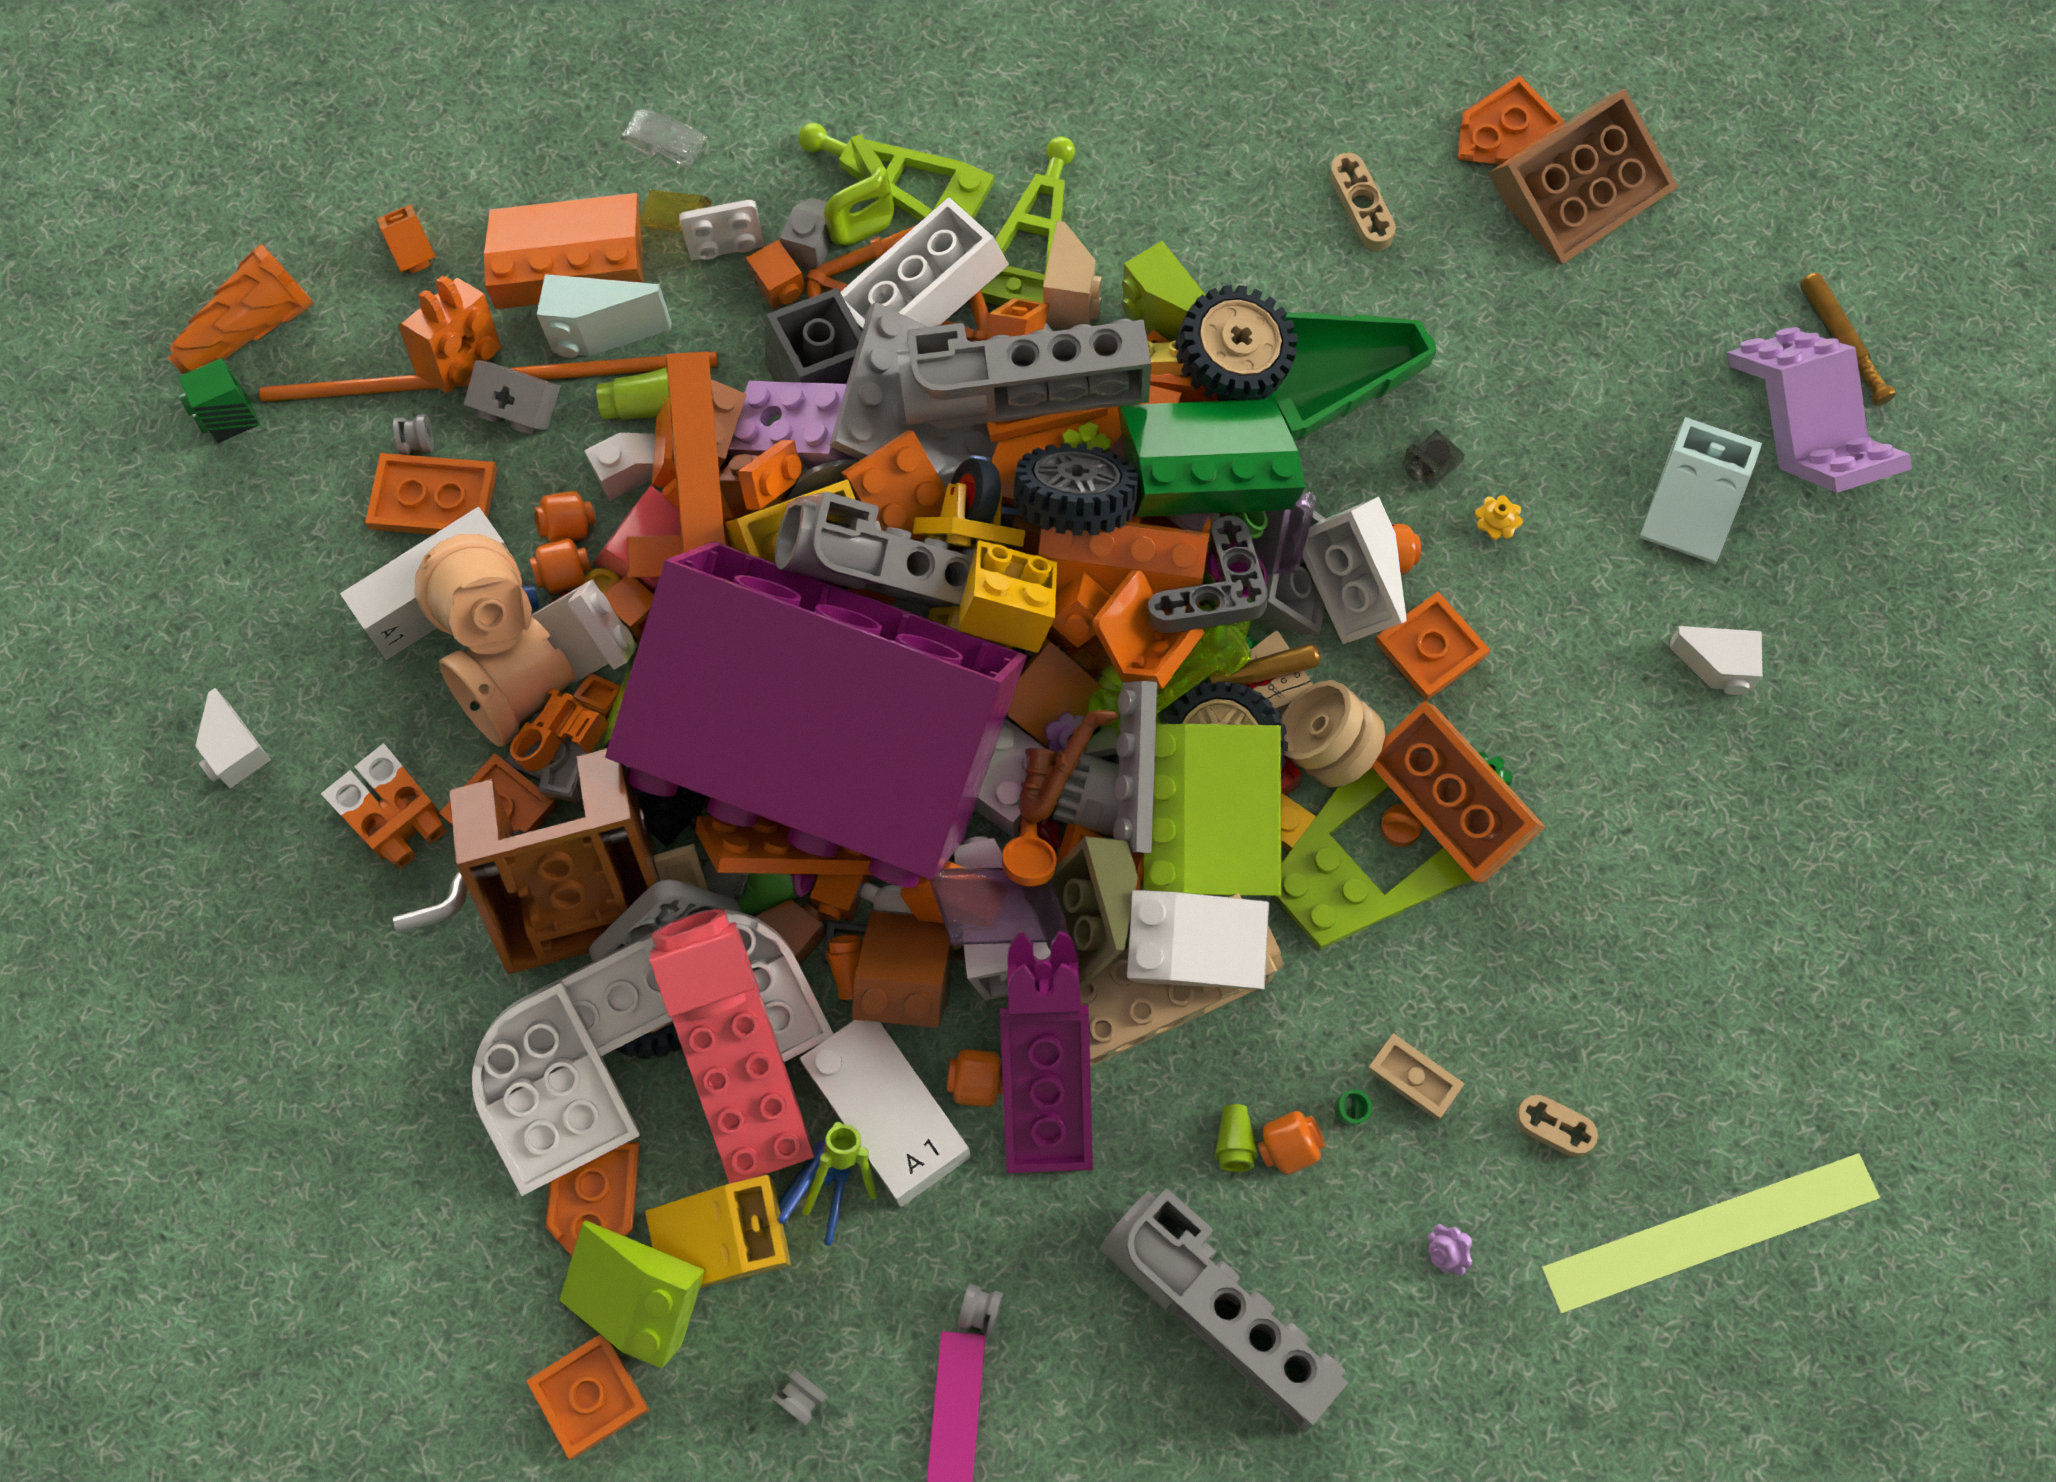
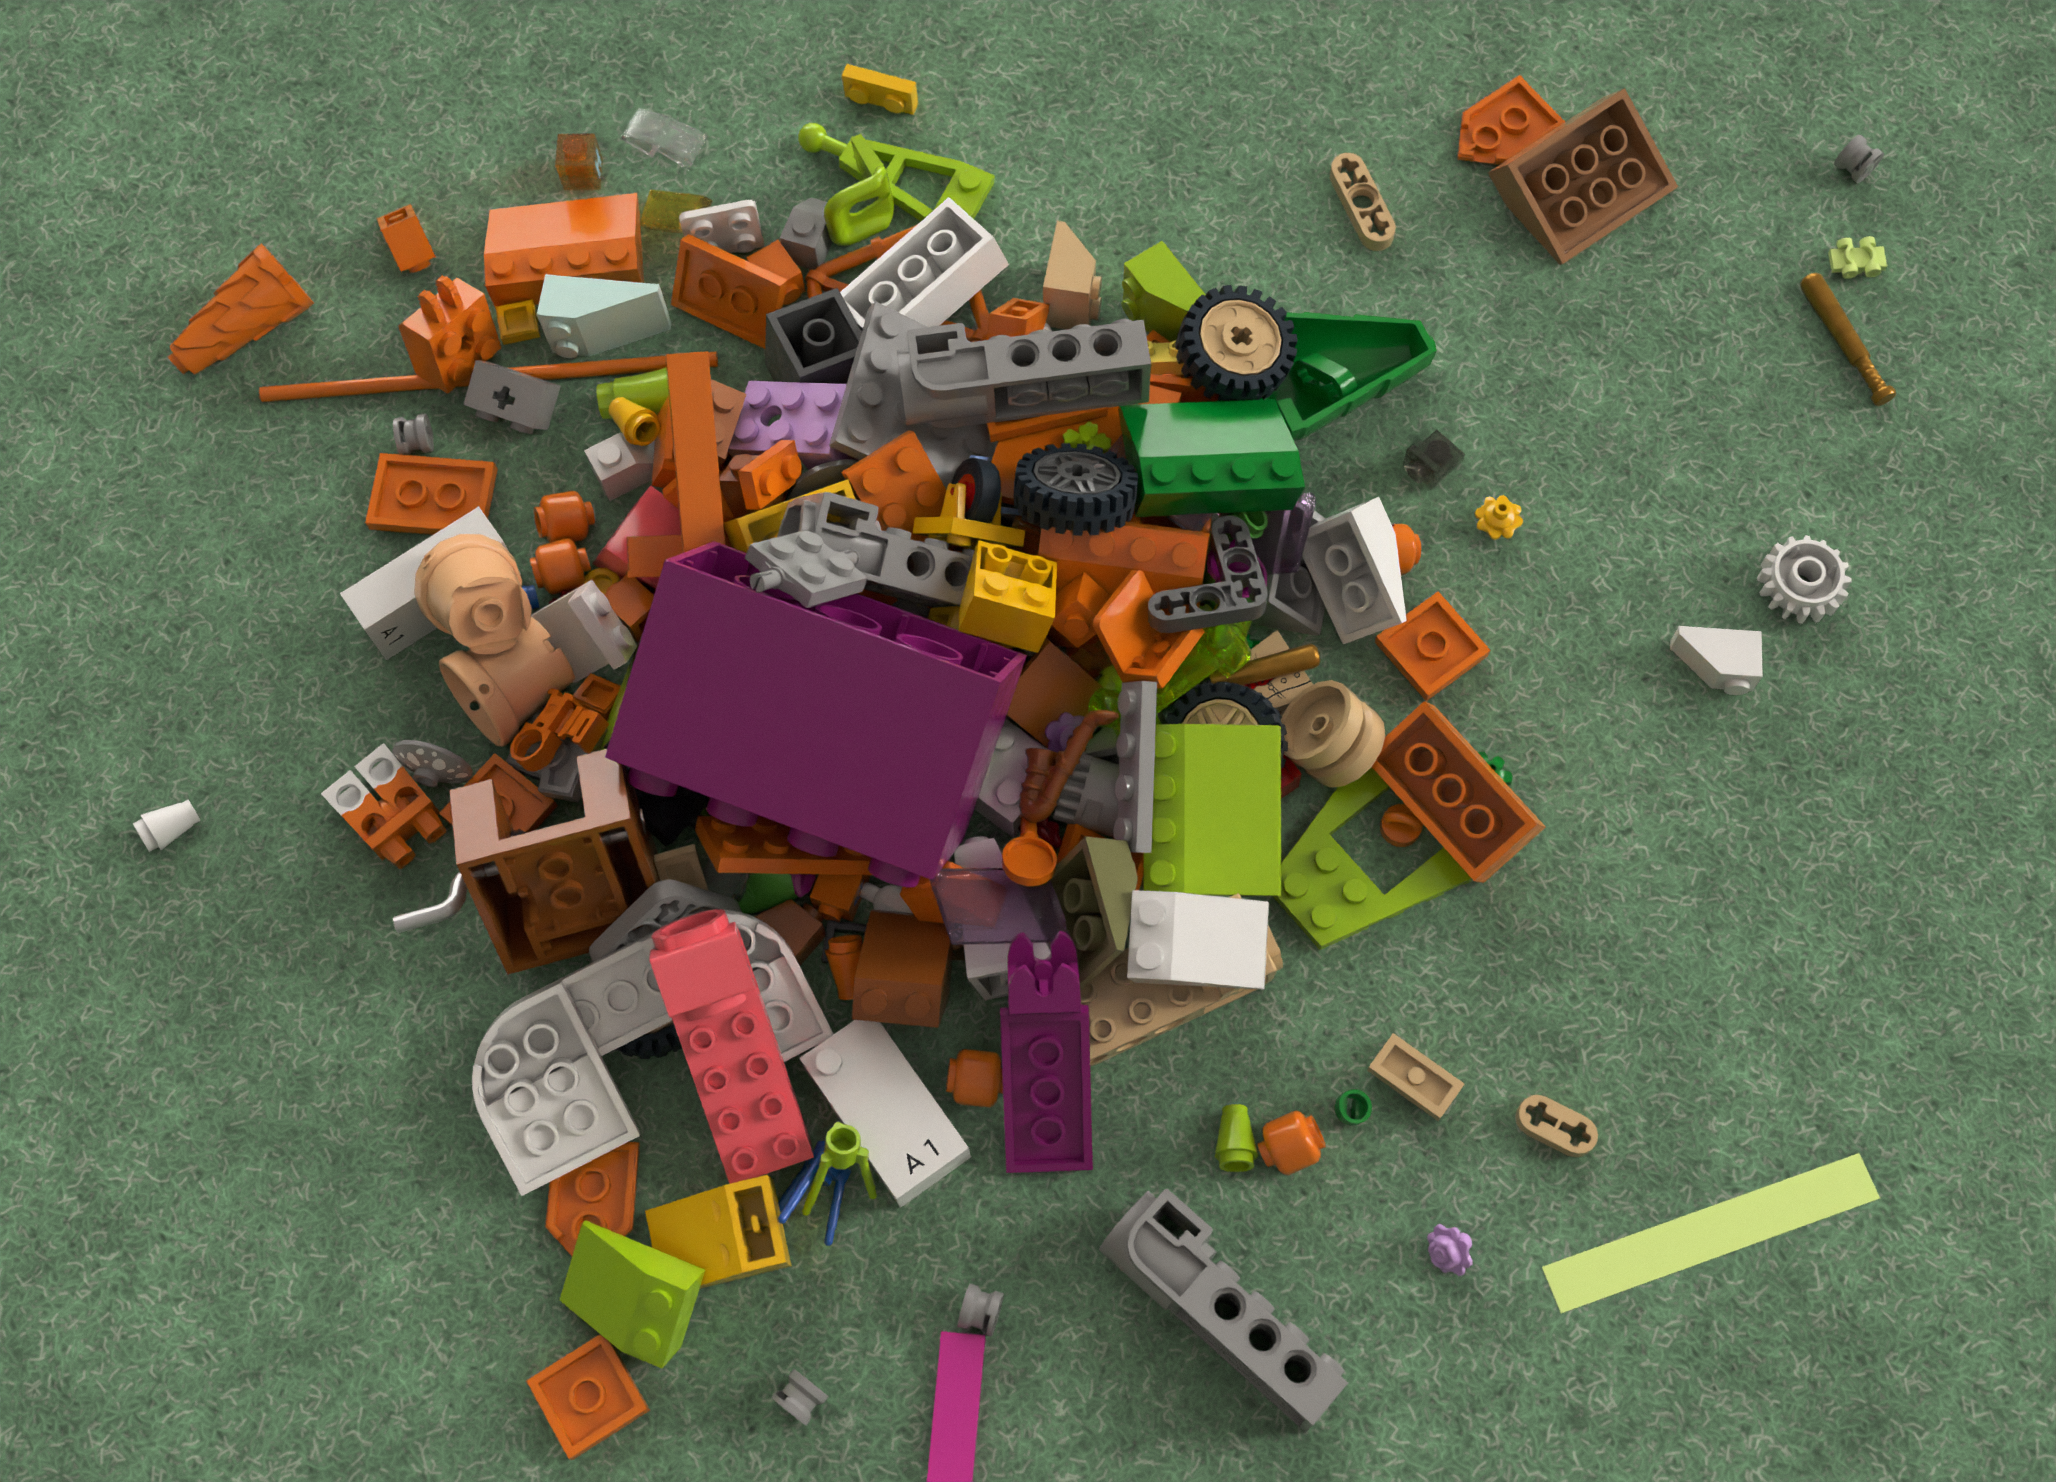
(165, 824): none -> white cone
(217, 401): green brick -> none
(227, 743): white slope -> none
(431, 763): none -> light grey dish
(518, 322): none -> yellow tile
(579, 161): none -> clear orange brick
(635, 422): none -> yellow cone
(726, 289): none -> orange plate
(805, 568): none -> light grey plate
(879, 89): none -> yellow plate
(1018, 282): lime plate -> none
(1293, 822): yellow plate -> none
(1324, 378): none -> green beam
(1700, 490): light aqua slope -> none
(1795, 595): none -> white gear
(1818, 410): lavender bracket -> none
(1857, 260): none -> yellowish green piece
(1858, 158): none -> light grey wheel

